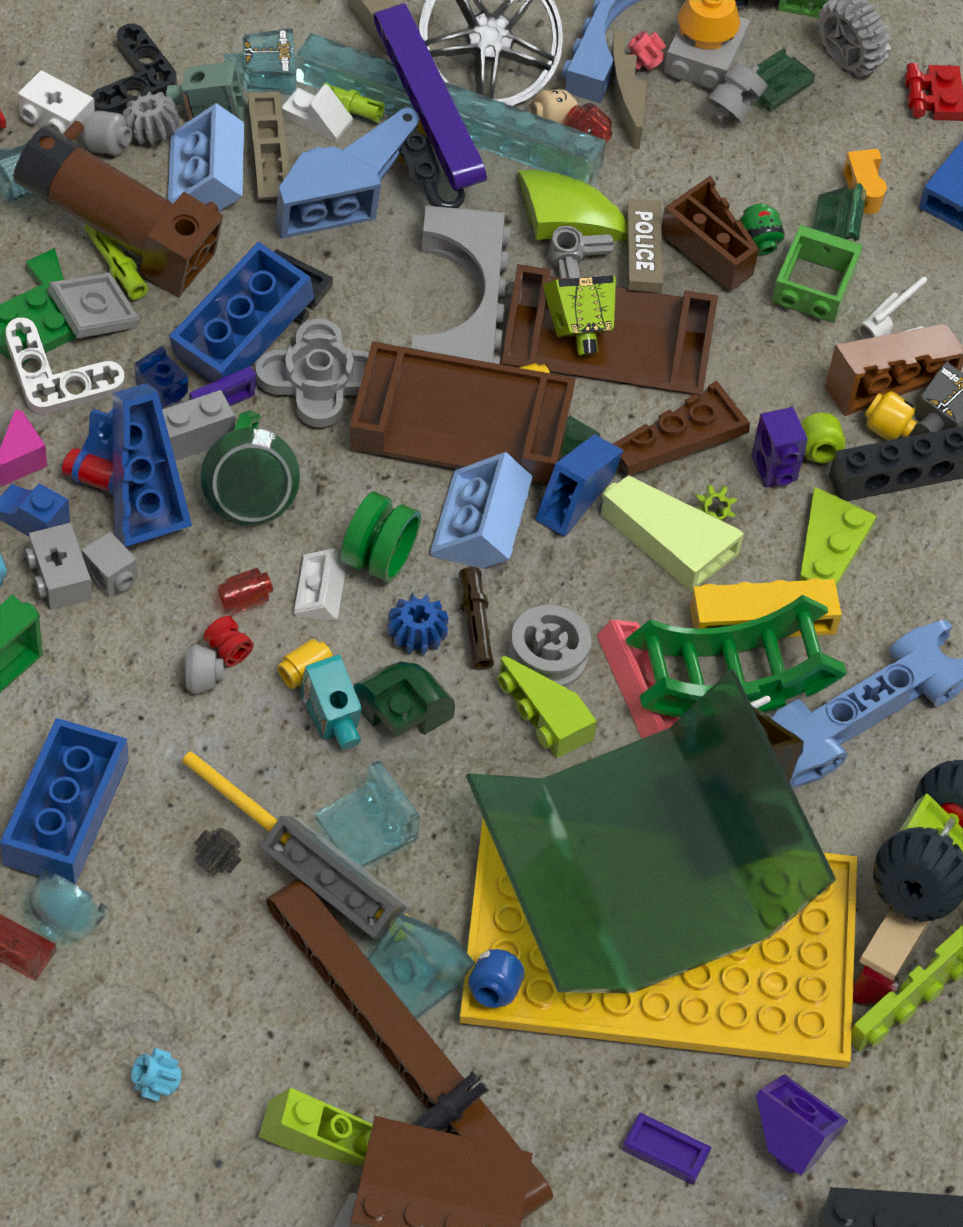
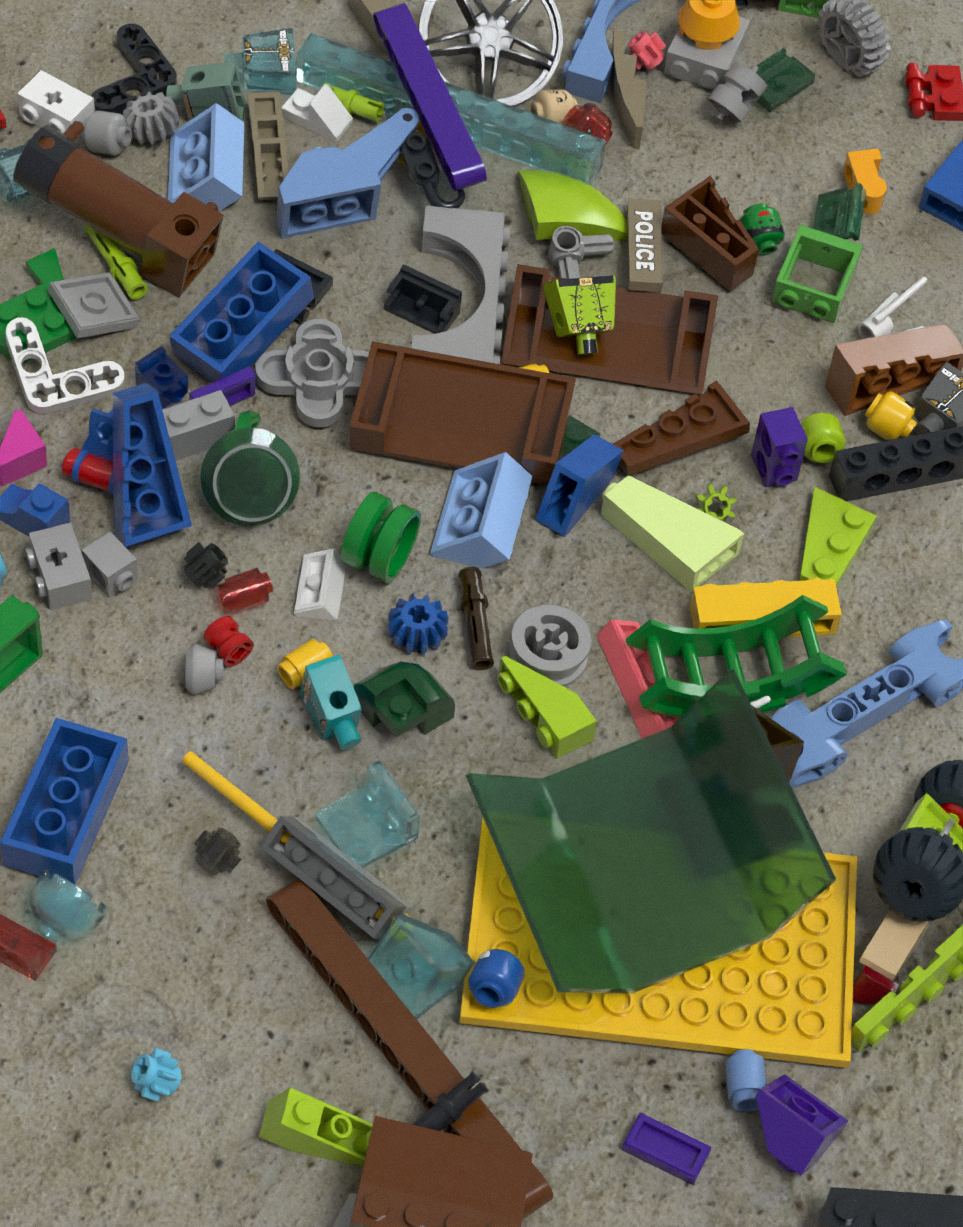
(205, 564): none -> pearl dark grey gear
(423, 300): none -> black hinge
(744, 1079): none -> medium blue brick

